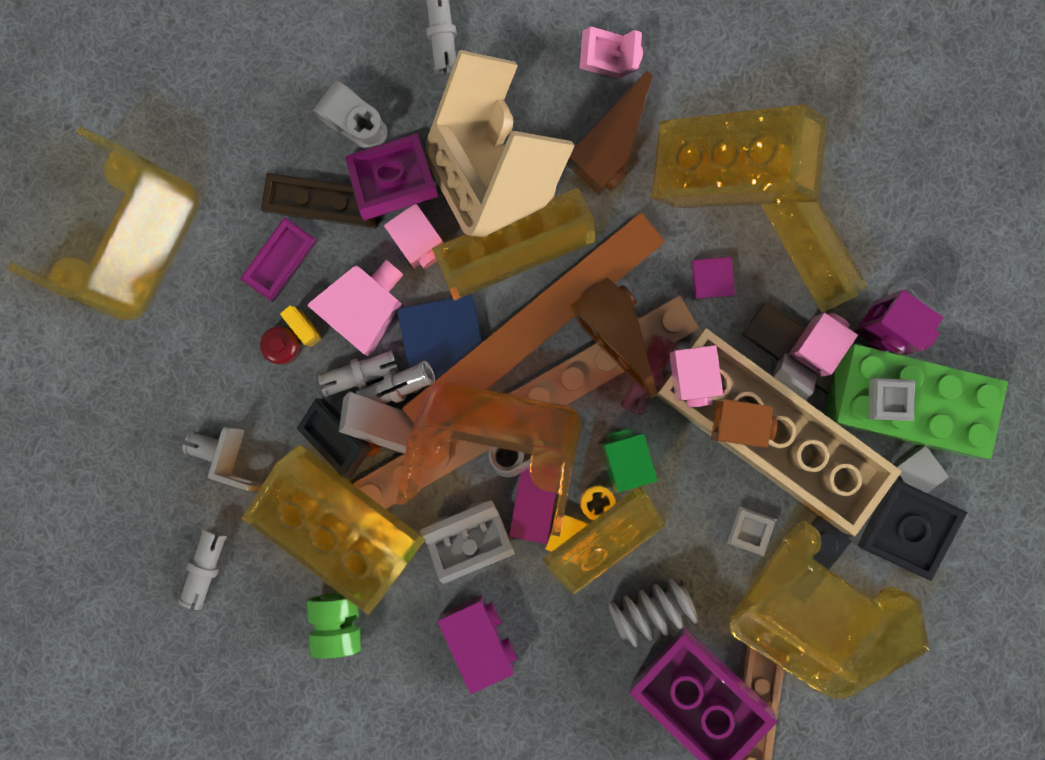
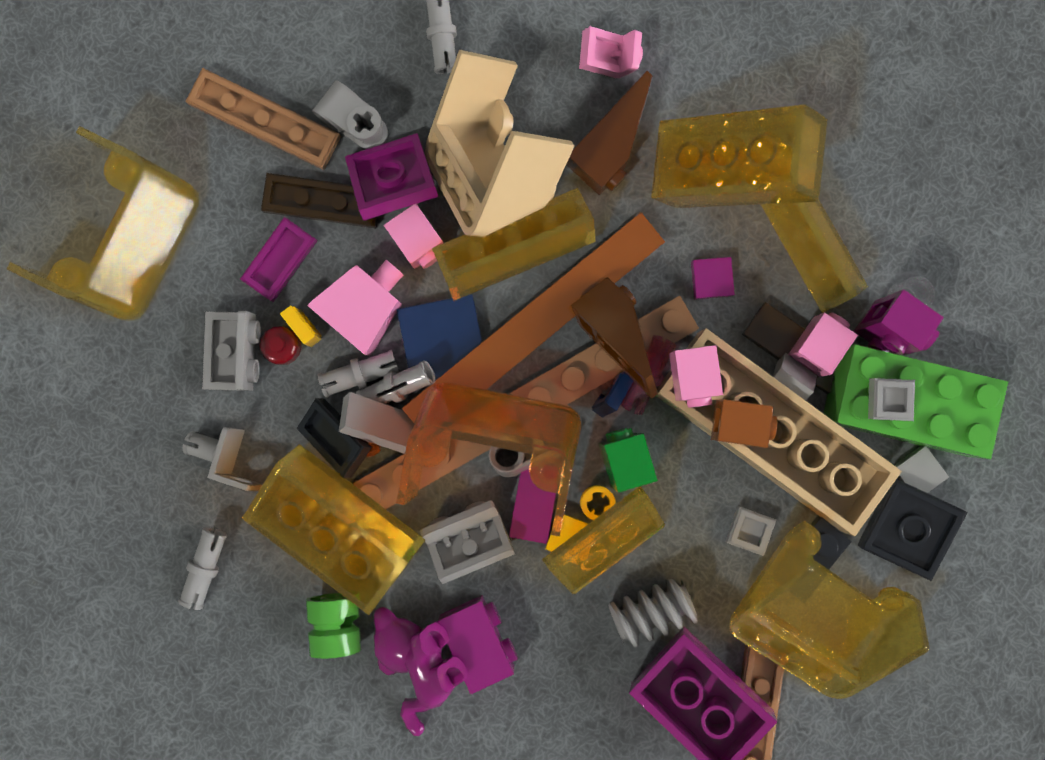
(230, 351): none -> light grey bracket
(263, 119): none -> medium nougat tile
(408, 648): none -> magenta animal
(610, 403): none -> dark blue tile

